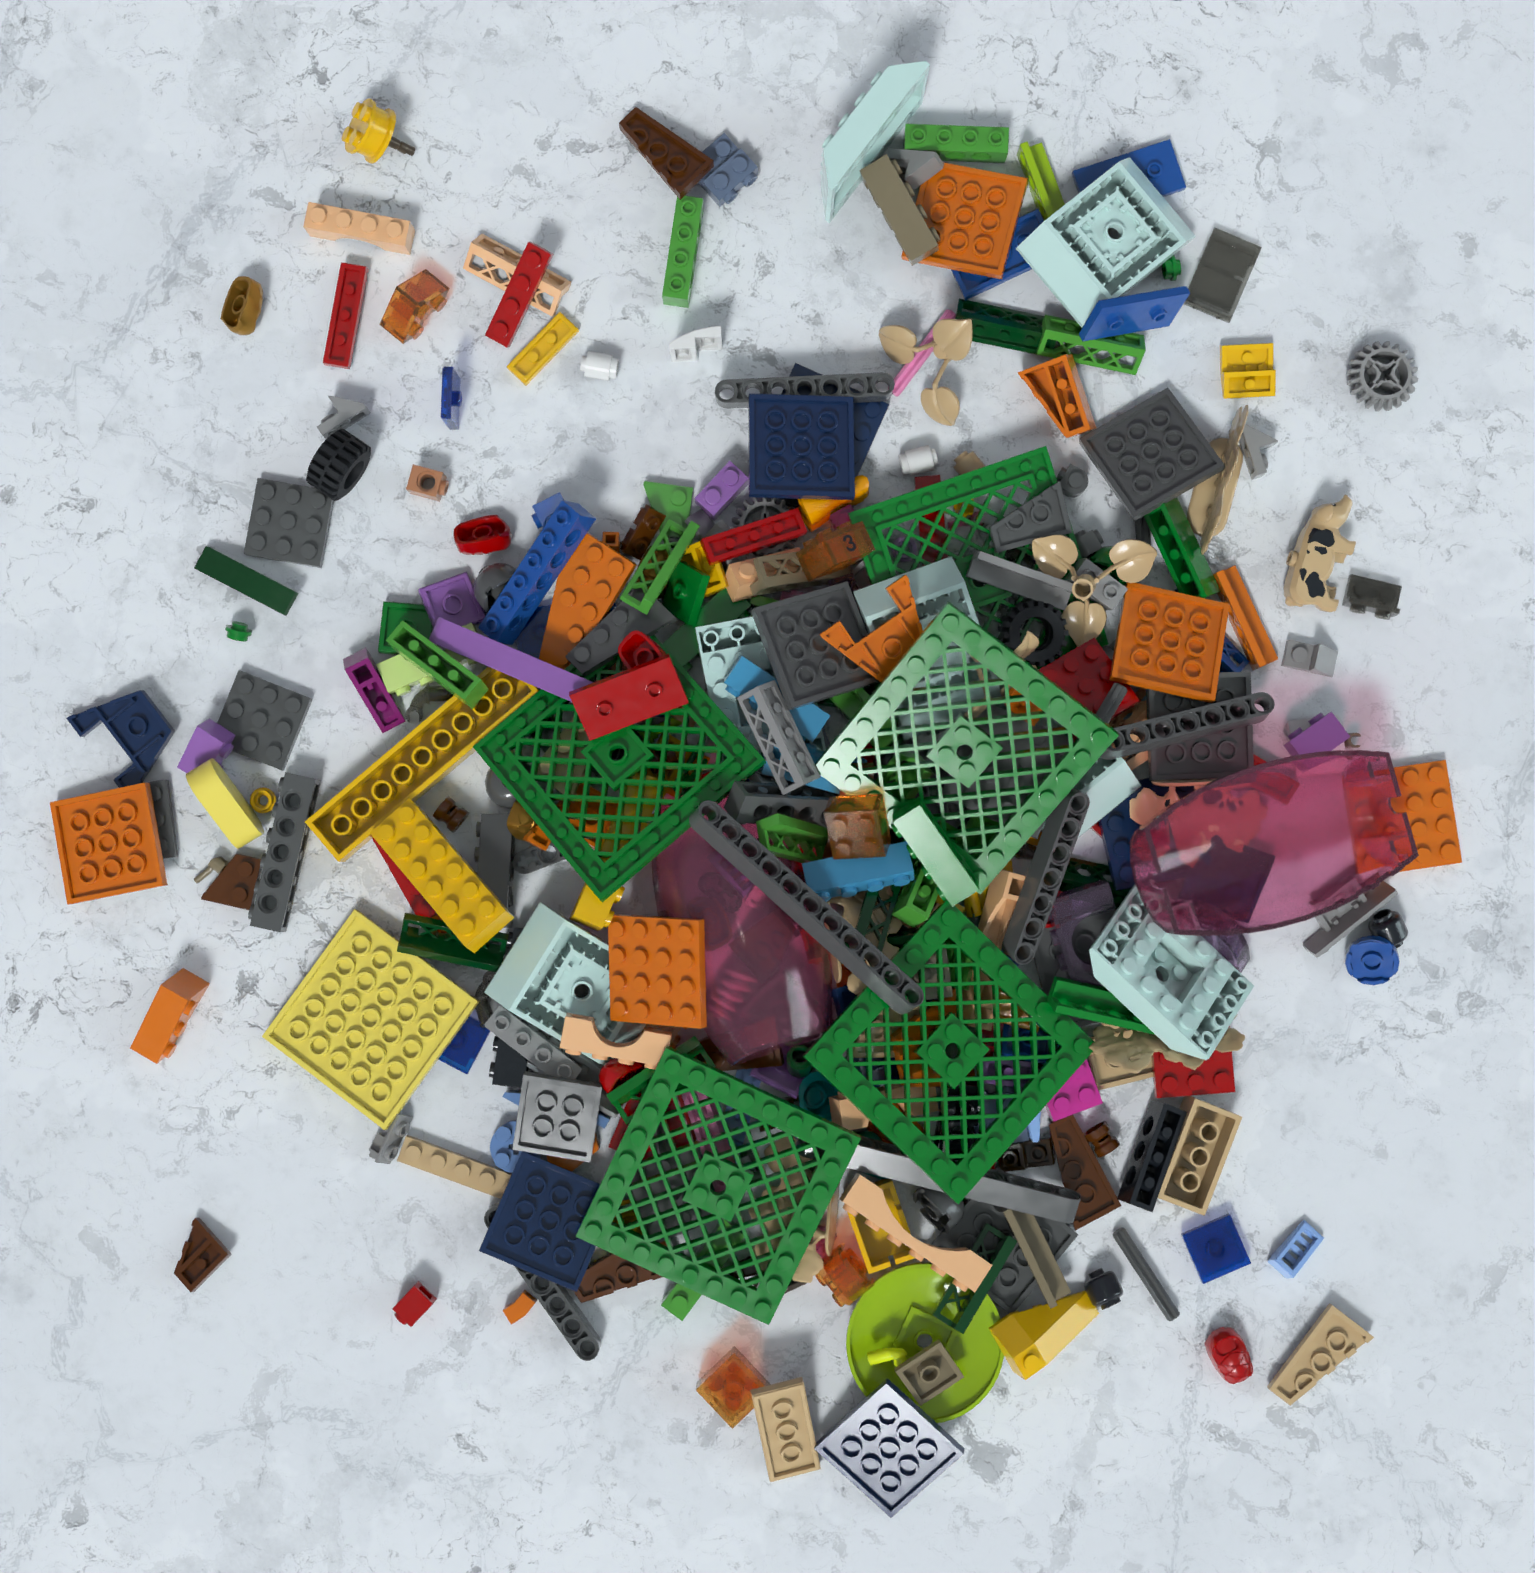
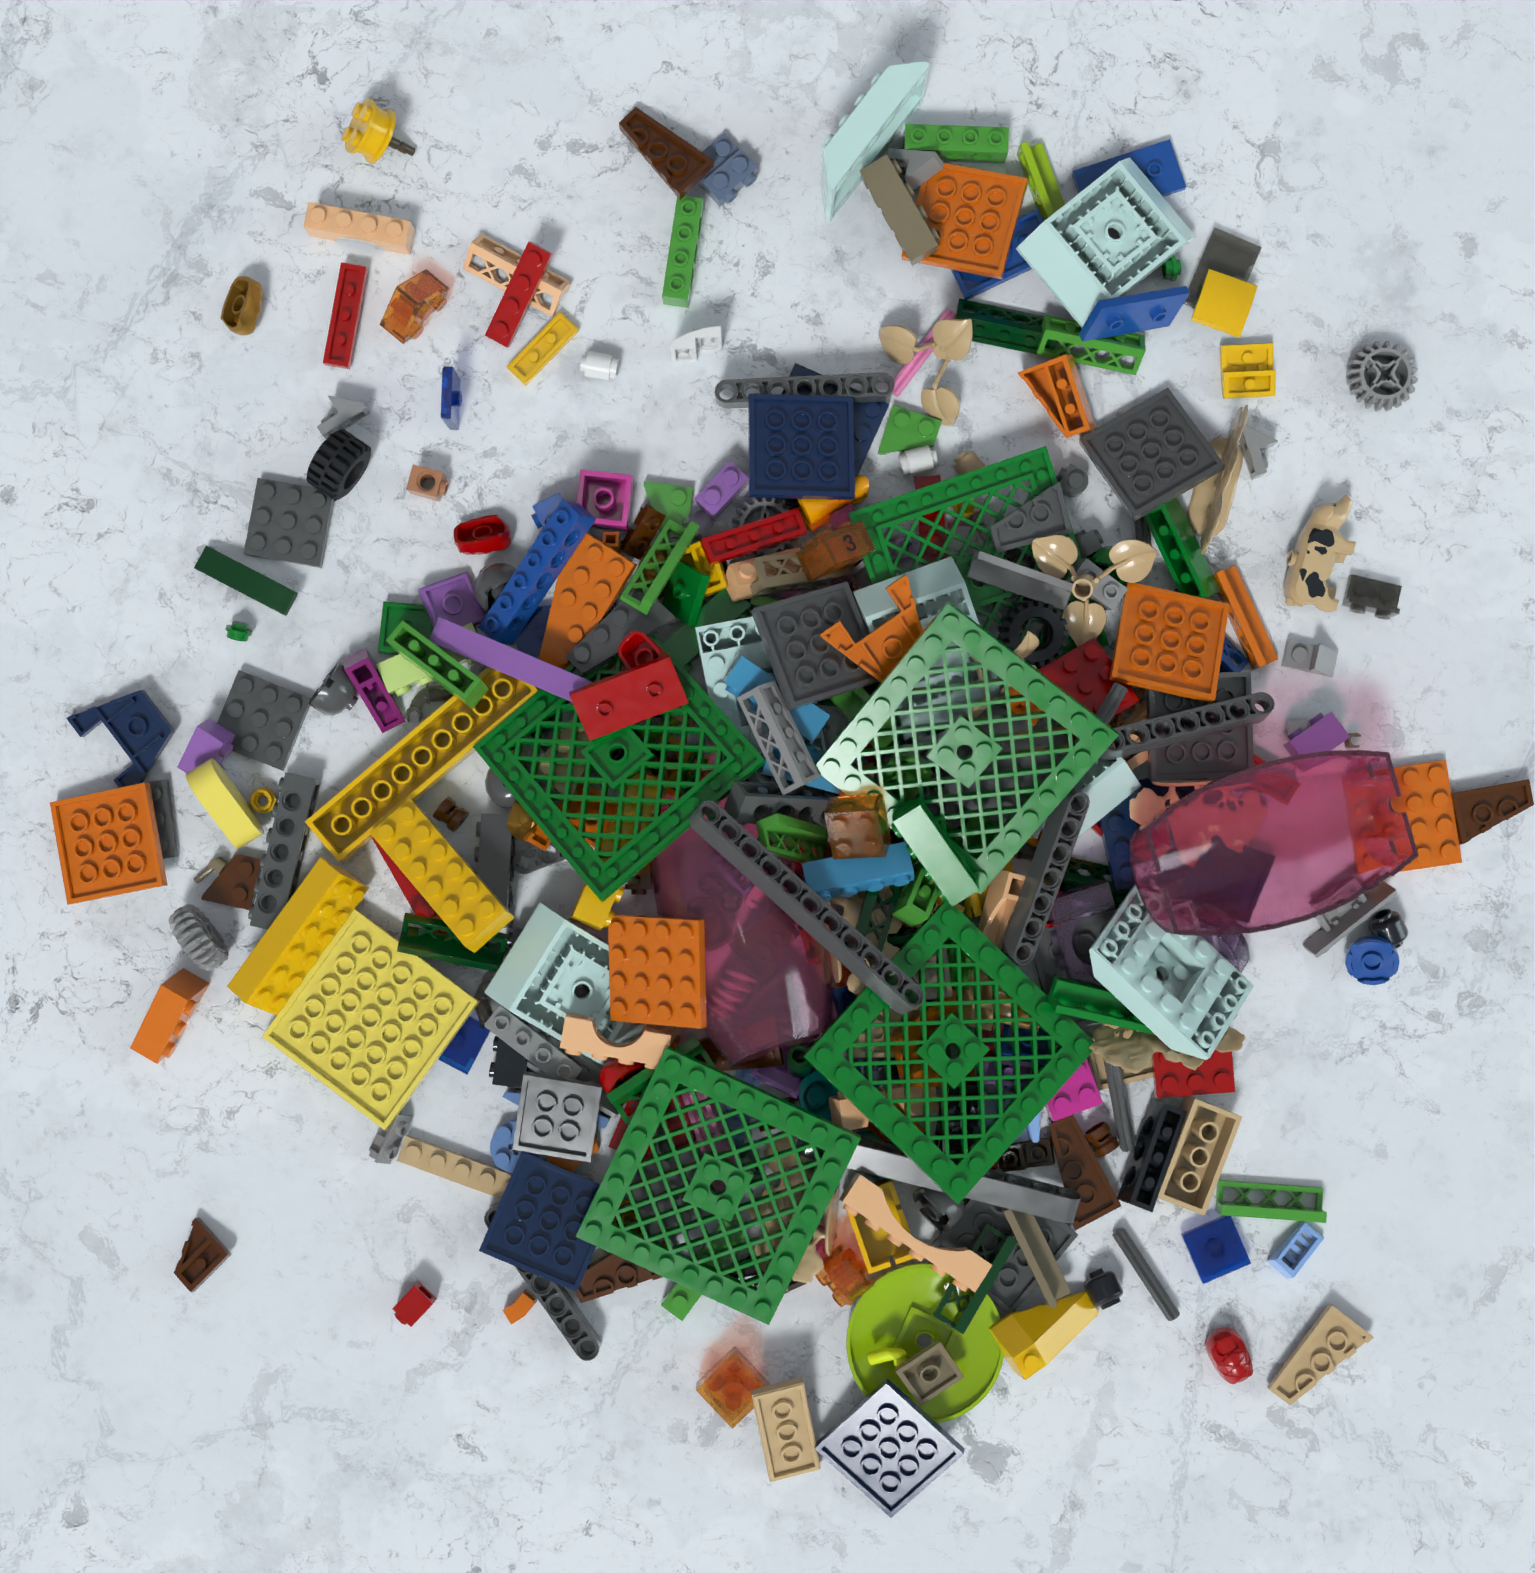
(198, 937): none -> light grey gear
(298, 937): none -> yellow brick
(335, 693): none -> dark grey cylinder
(606, 498): none -> dark pink brick
(646, 881): none -> reddish brown bracket
(908, 431): none -> bright green wing
(1119, 1107): none -> dark grey axle
(1224, 303): none -> yellow slope
(1268, 1211): none -> bright green fence
(1487, 806): none -> reddish brown wing

